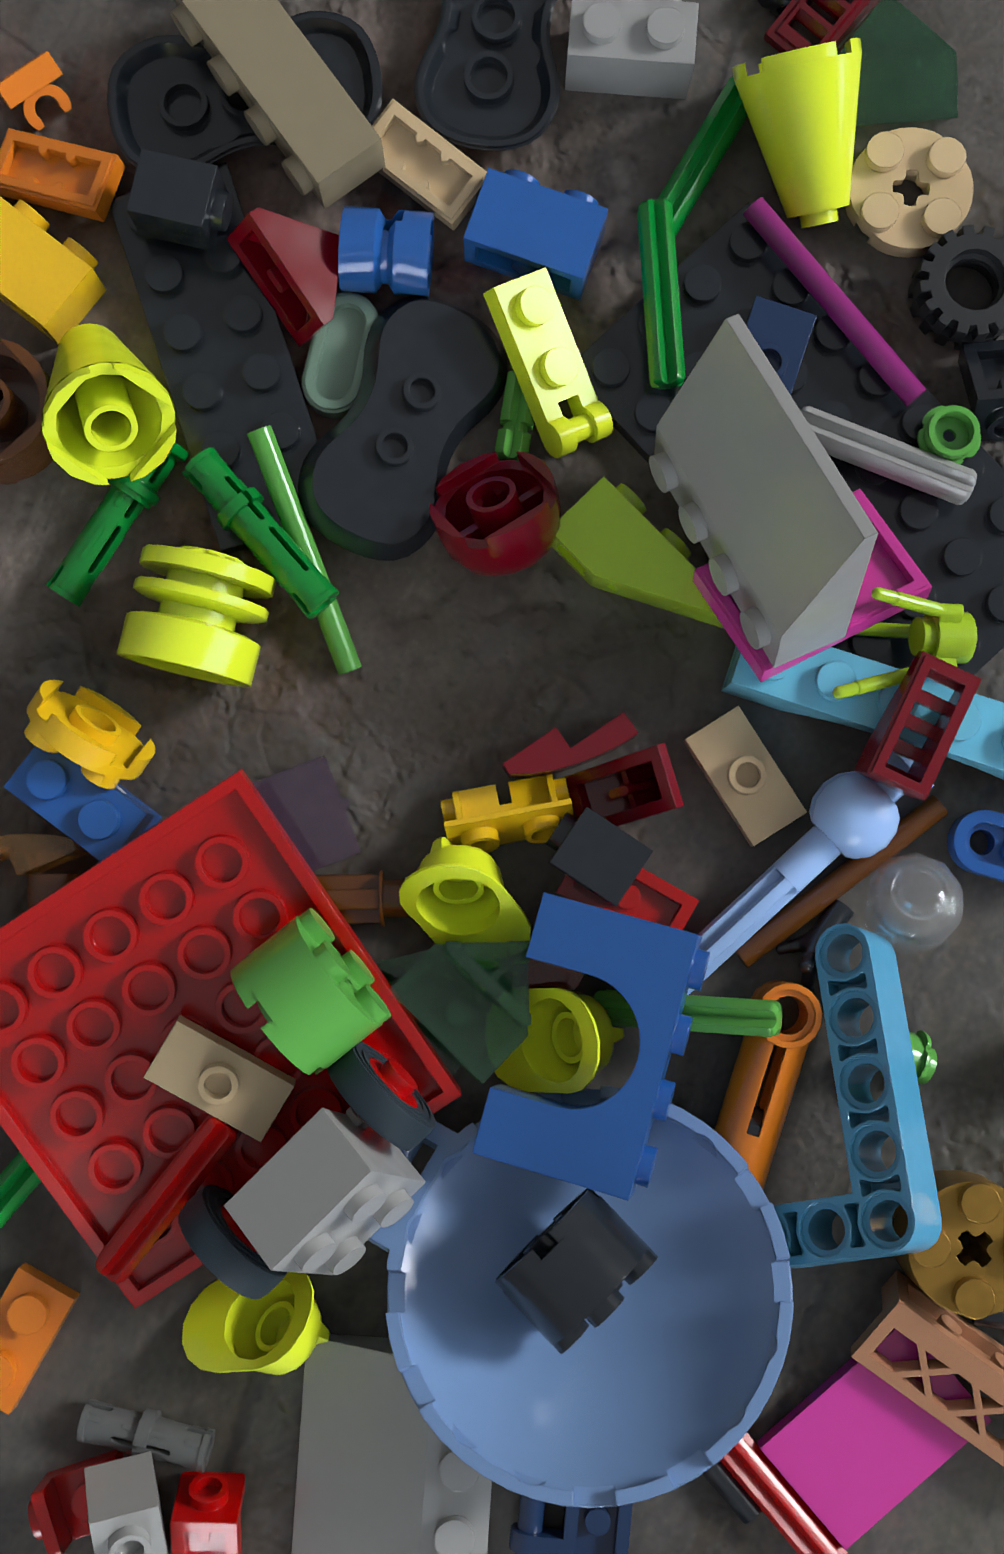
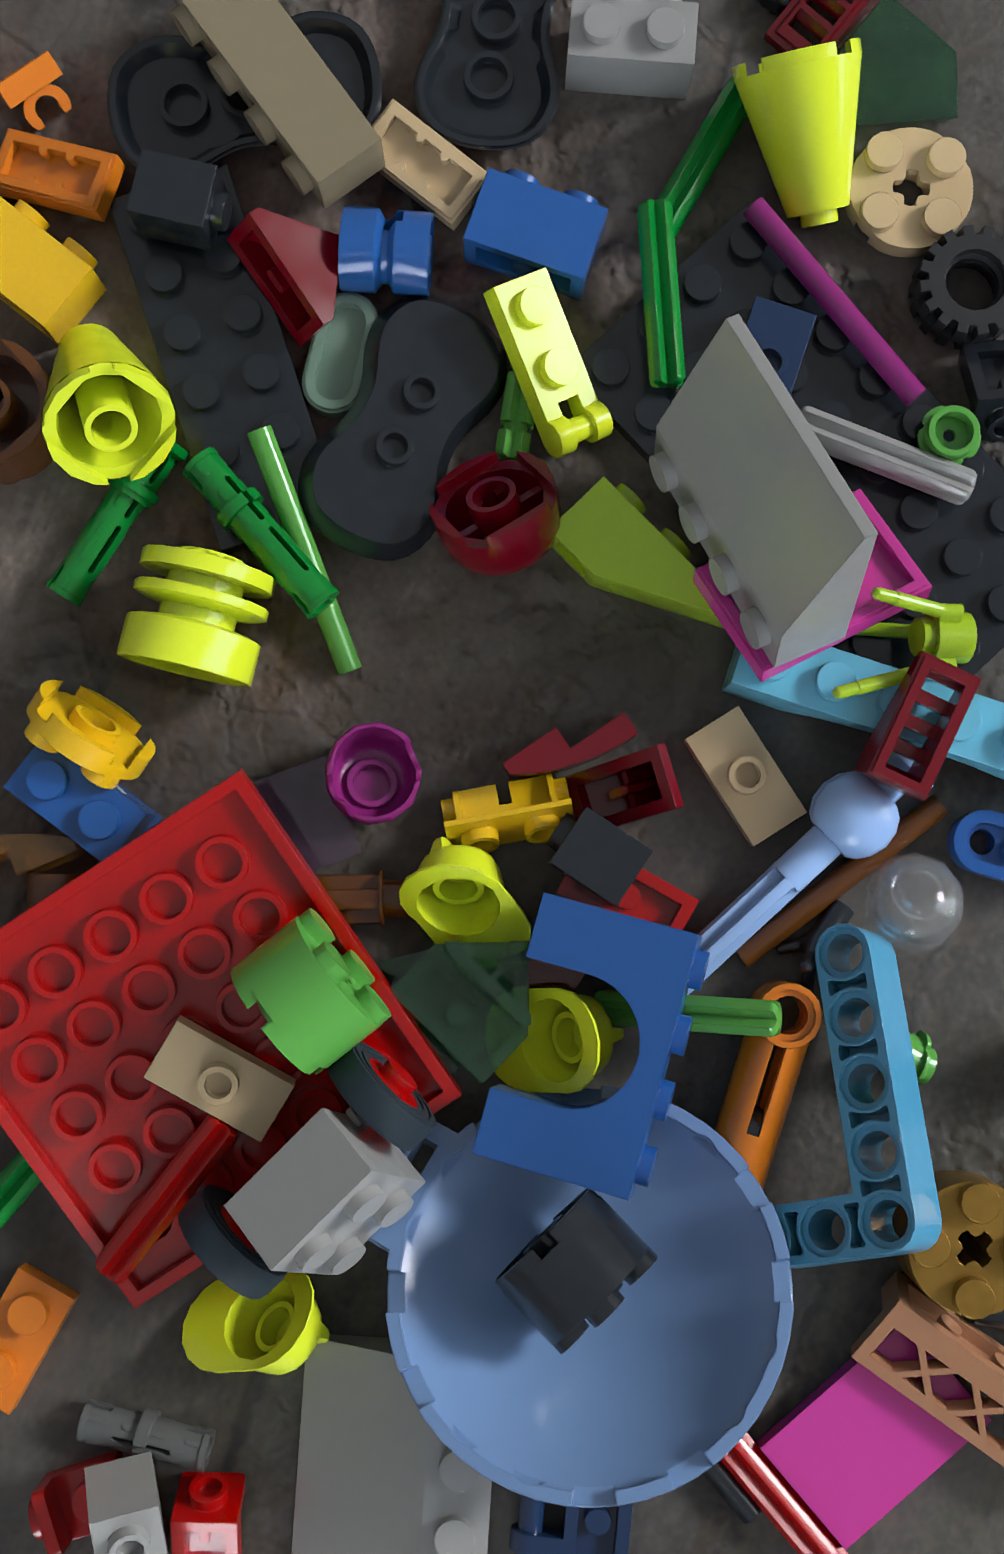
(372, 773): none -> magenta hair

